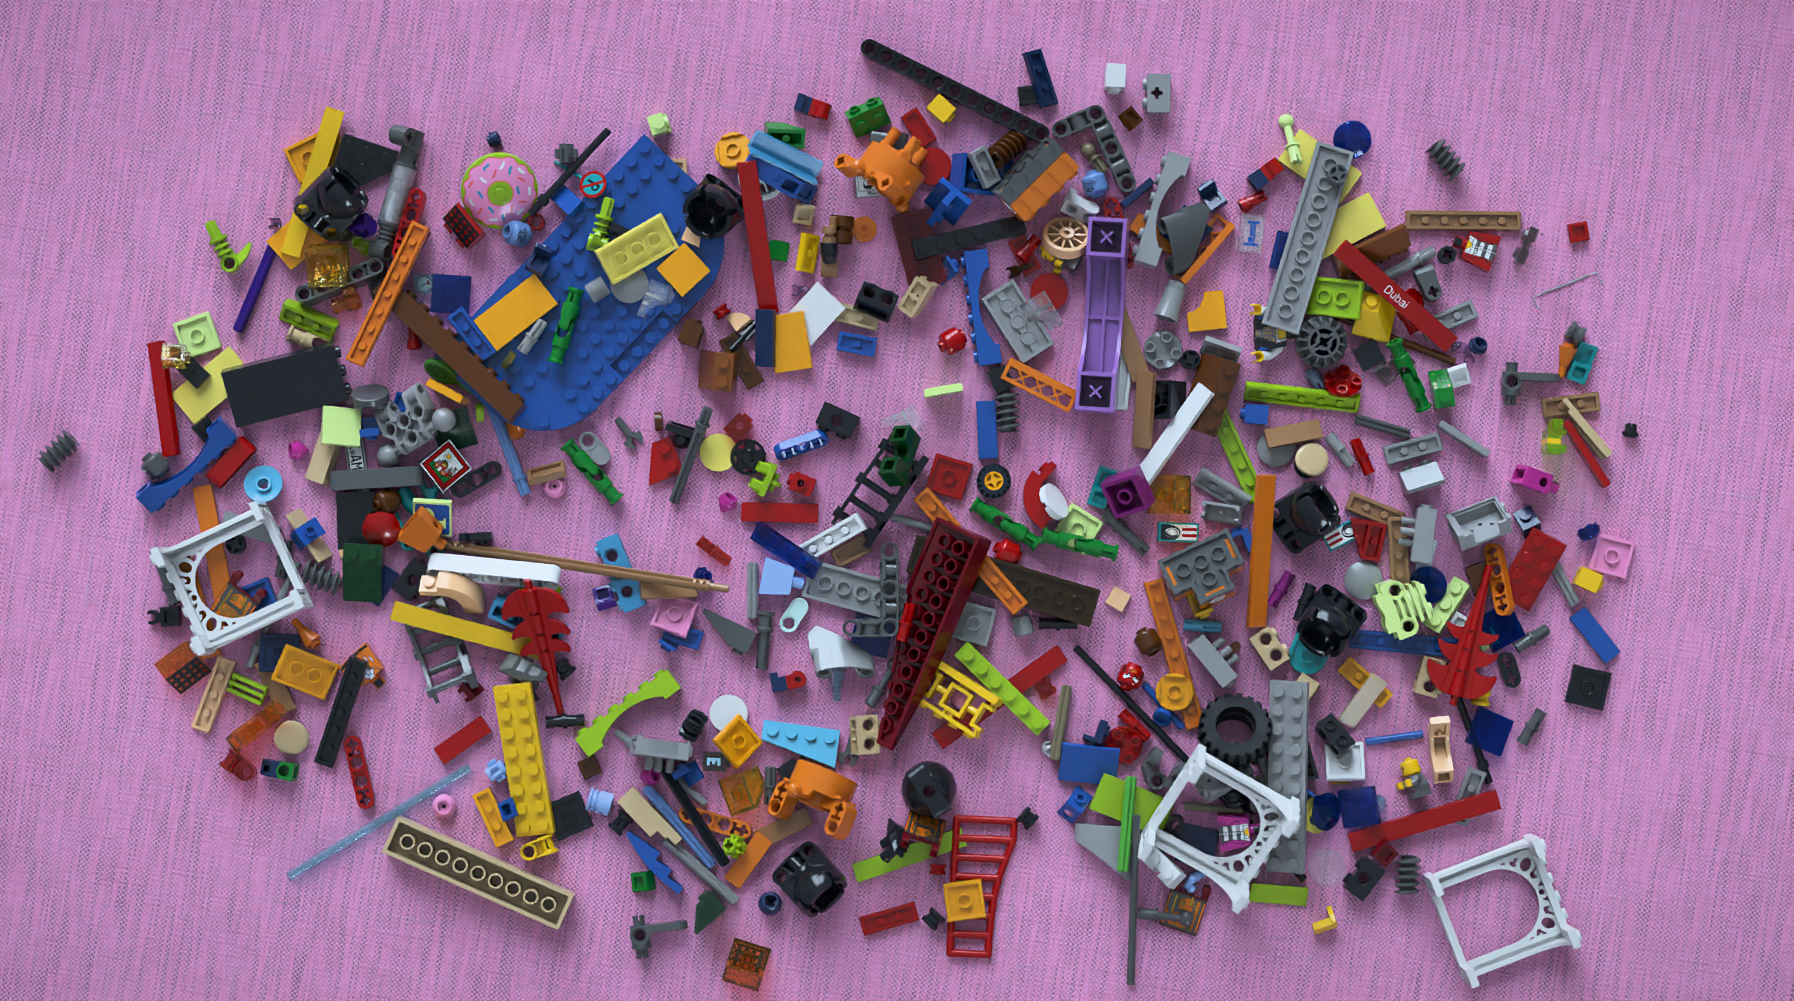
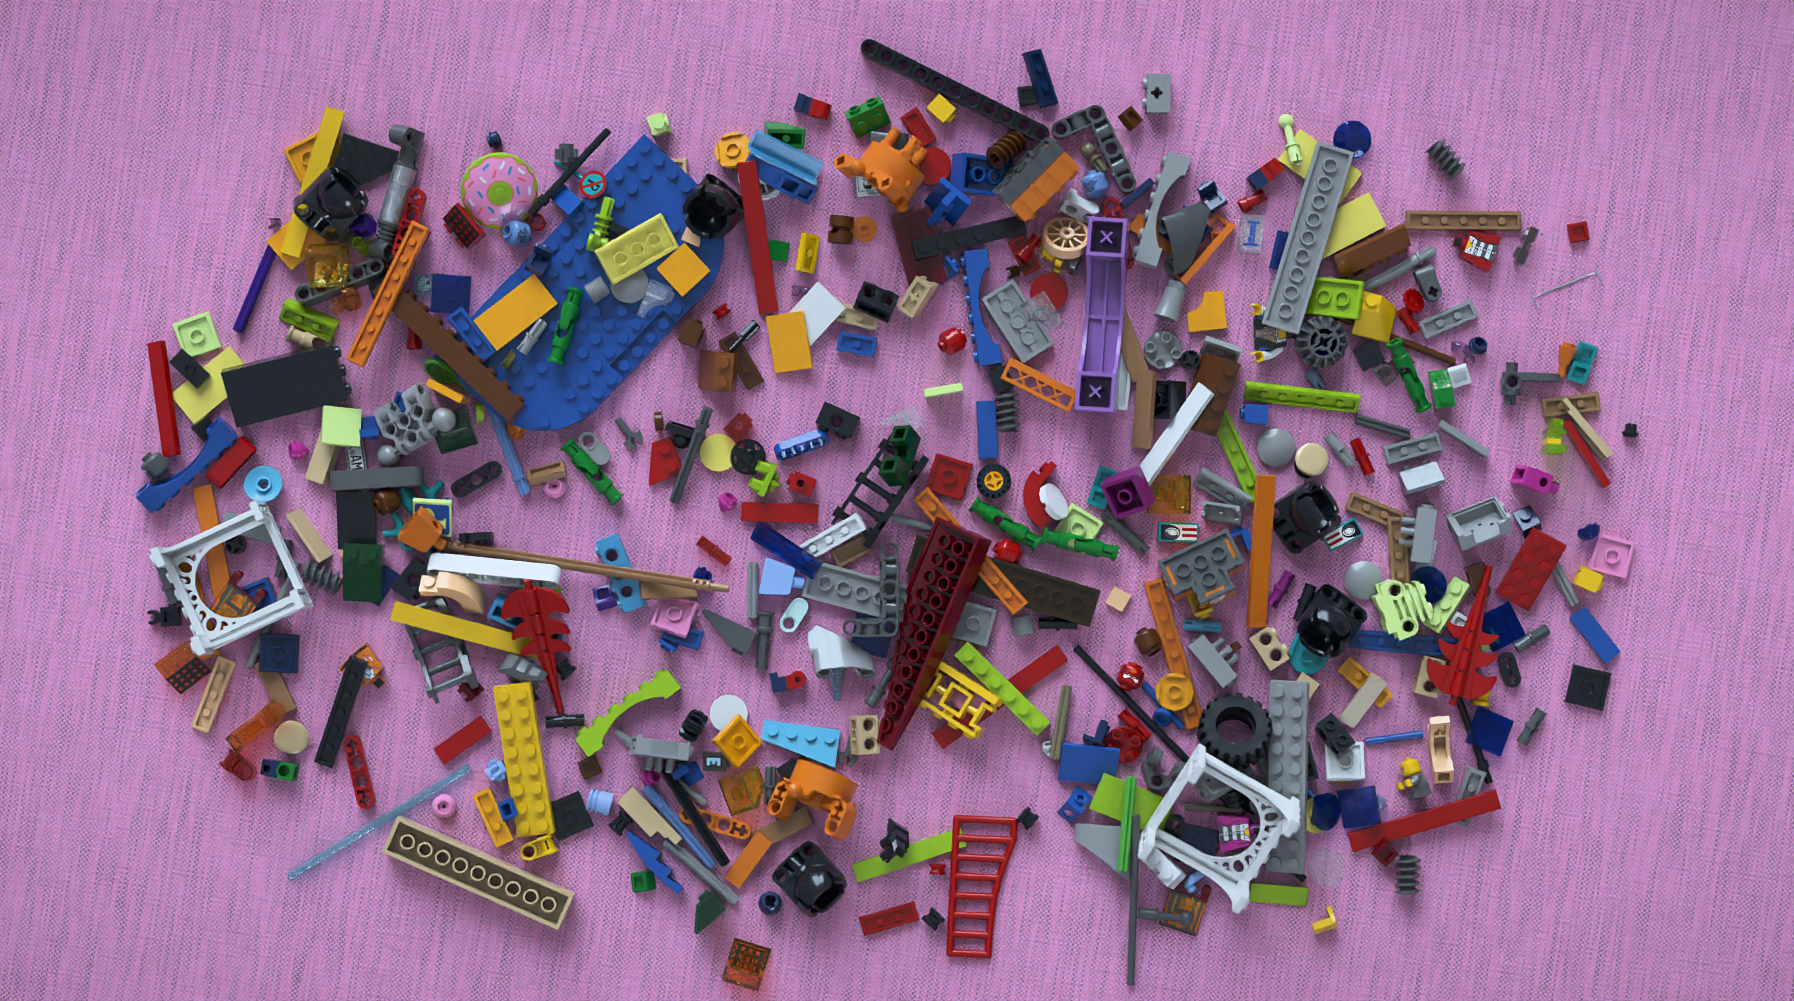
(58, 450): dark grey piece -> none
(175, 356): clear yellow brick -> none
(224, 251): lime piece -> none
(231, 689): lime tile -> none
(305, 671): light orange tile -> none
(307, 533): blue bracket -> none
(309, 637): orange cone -> none
(370, 396): dark grey tile -> none
(381, 528): red dish -> none
(445, 465): tile -> none
(642, 946): dark grey piece -> none
(734, 846): lime gear -> none
(738, 320): light nougat tile -> none
(765, 337): dark blue tile -> none
(803, 214): tan plate -> none
(829, 250): medium nougat piece -> none
(906, 622): red axle -> none
(924, 829): flag -> none
(929, 774): black piece -> none
(964, 900): light orange tile -> none
(984, 167): light grey plate -> none
(1045, 693): clear red plate -> none
(1114, 78): white brick -> none
(1293, 434): medium nougat tile -> none
(1340, 173): dark grey wheel -> none
(1342, 382): red dish -> none
(1368, 538): red wing -> none
(1374, 874): black brick -> none
(1395, 295): red tile -> none
(1445, 260): black bush -> none
(1502, 578): orange beam -> none
(1559, 935): white arch -> none
(1575, 332): dark grey wheel -> none

